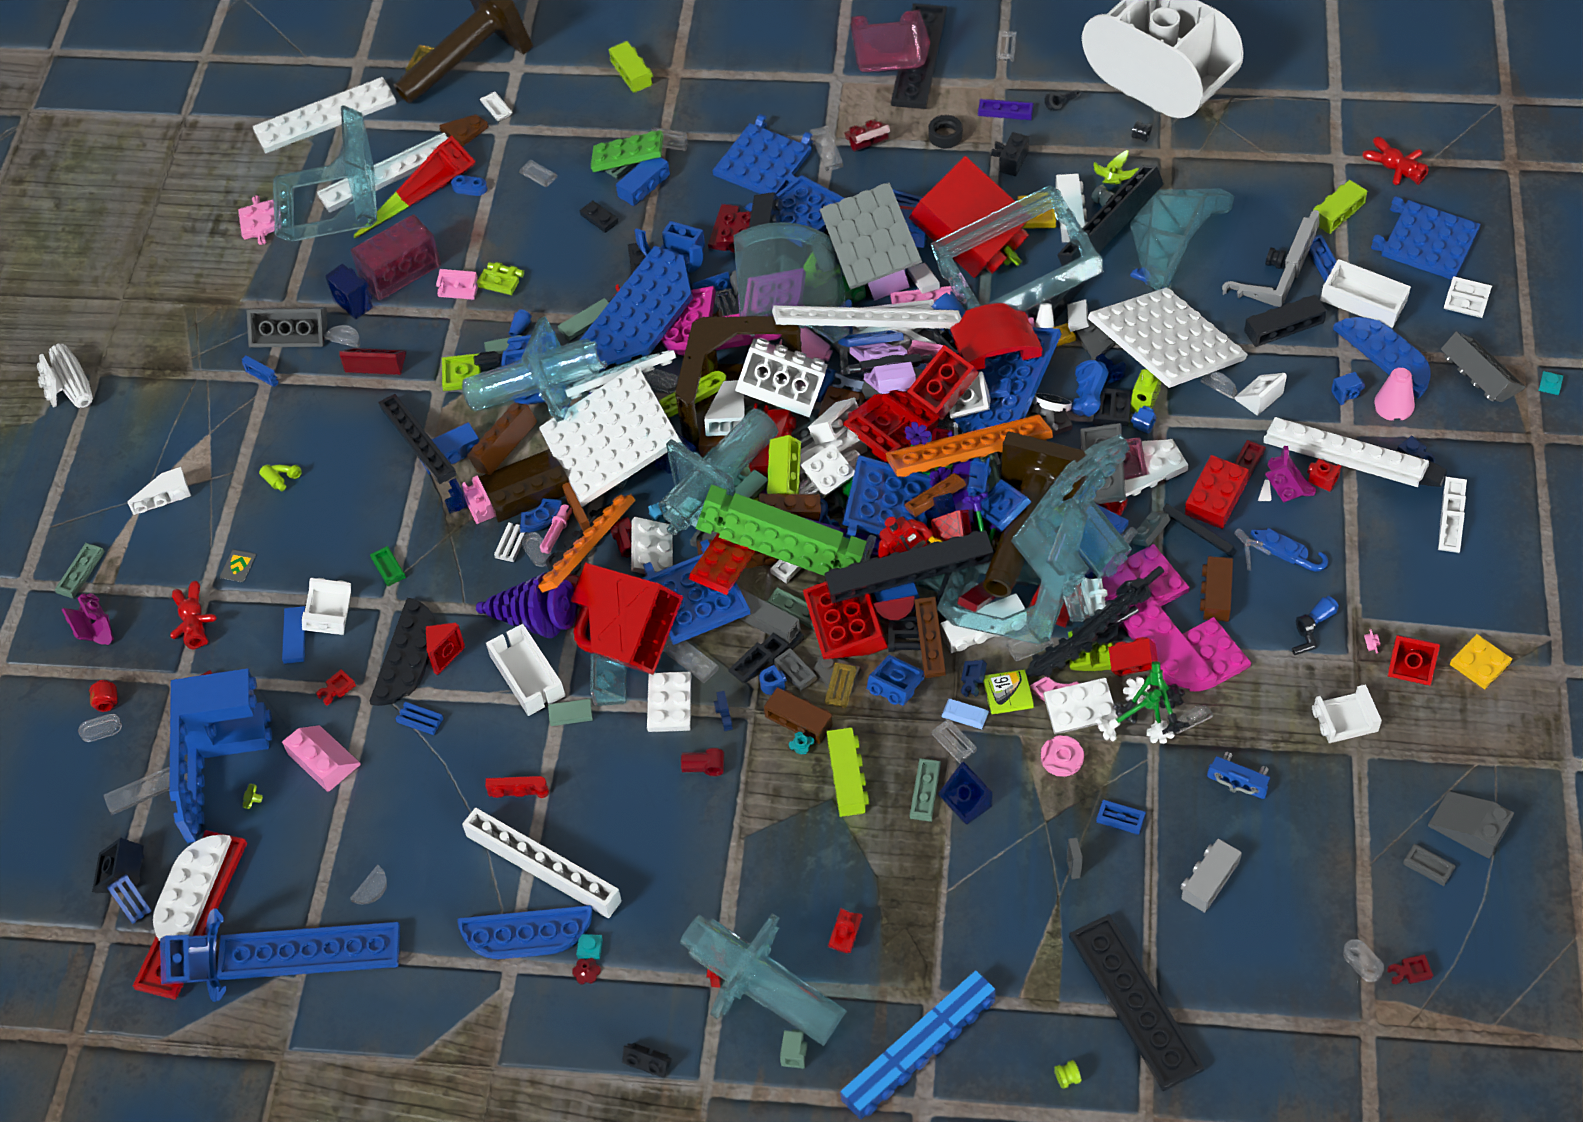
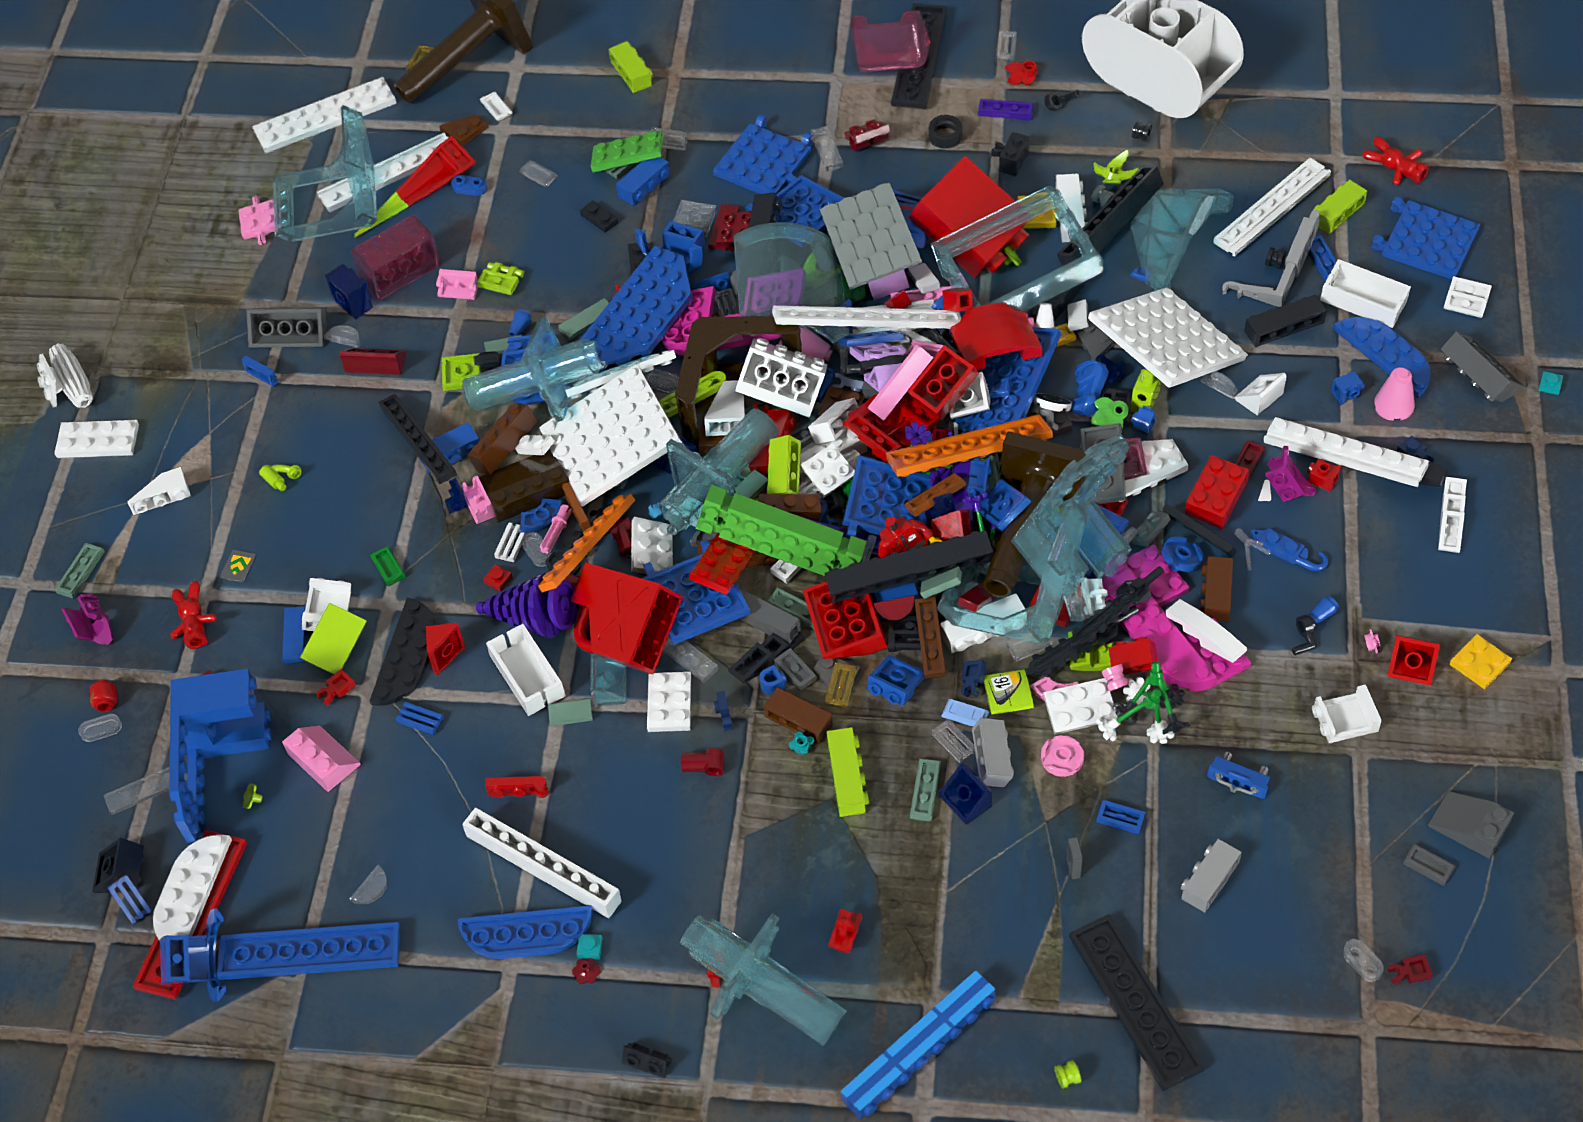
(96, 438): none -> white plate
(333, 639): none -> lime tile
(497, 578): none -> red plate
(534, 444): none -> white plate
(695, 215): none -> clear plate
(793, 1049): sand green brick -> none
(899, 301): none -> red slope
(900, 382): none -> bright pink tile
(941, 582): none -> sand green tile
(957, 299): none -> red brick
(992, 752): none -> light grey brick
(1022, 72): none -> red plate
(1106, 412): none -> bright green plate
(1115, 677): none -> bright pink wheel
(1181, 554): none -> blue plate
(1195, 716): clear tile -> none
(1209, 632): none -> white slope
(1272, 207): none -> white plate

